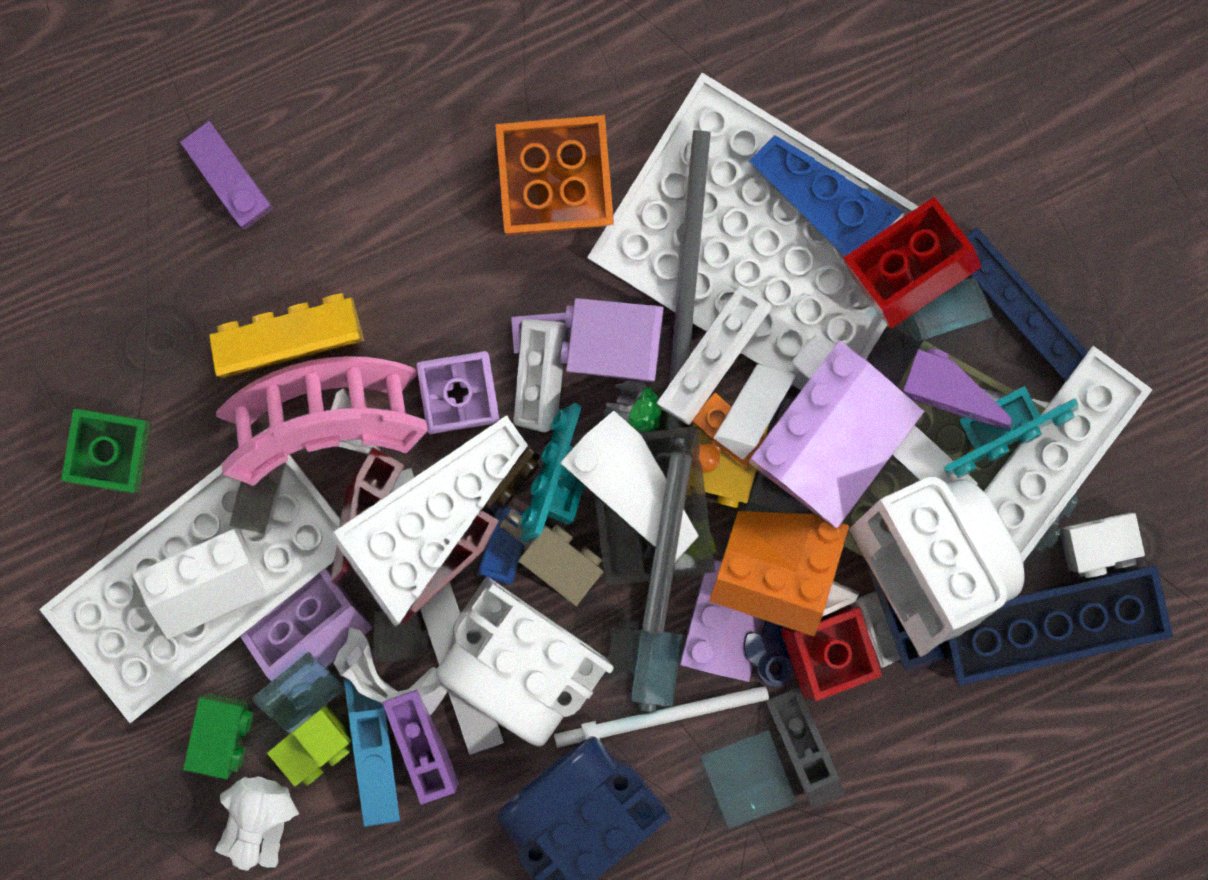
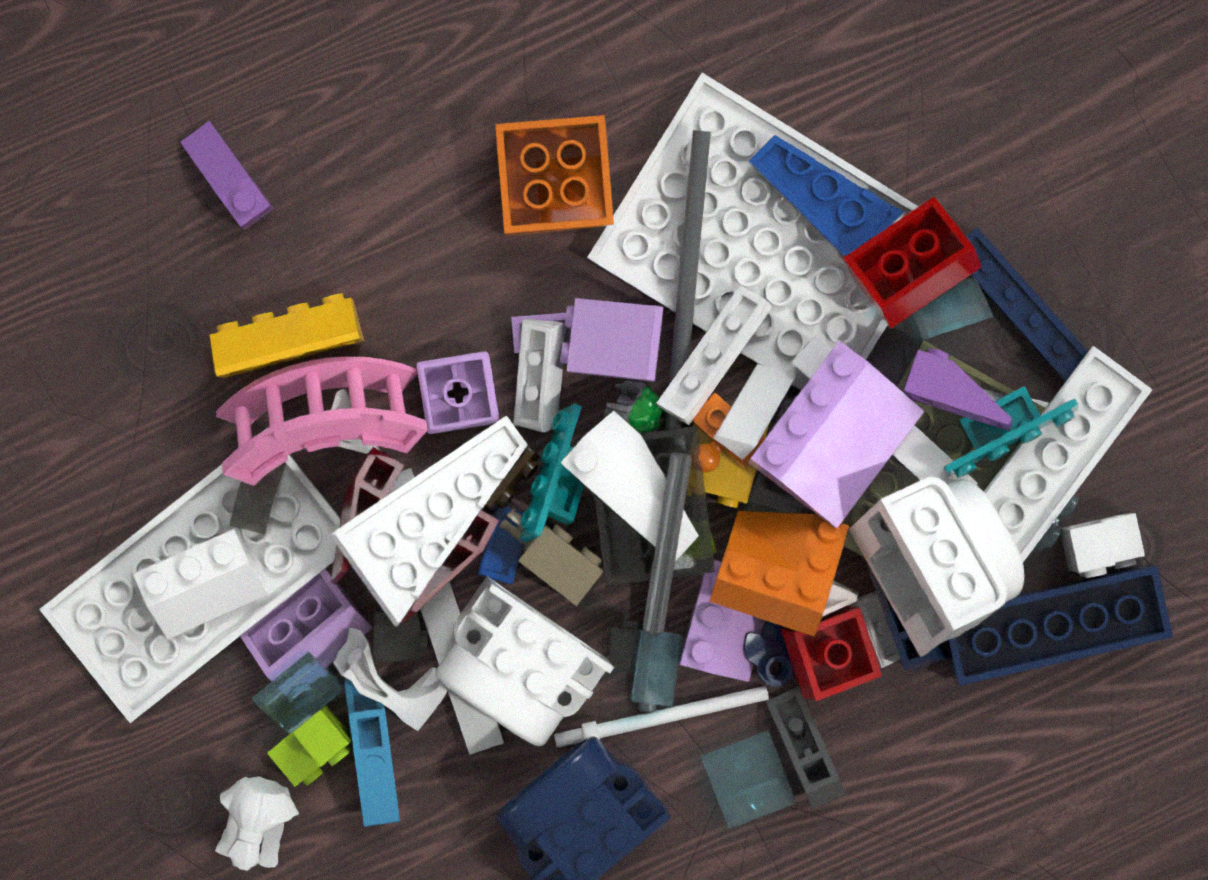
(106, 451): green brick -> none
(217, 736): green brick -> none
(421, 747): medium lavender slope -> none

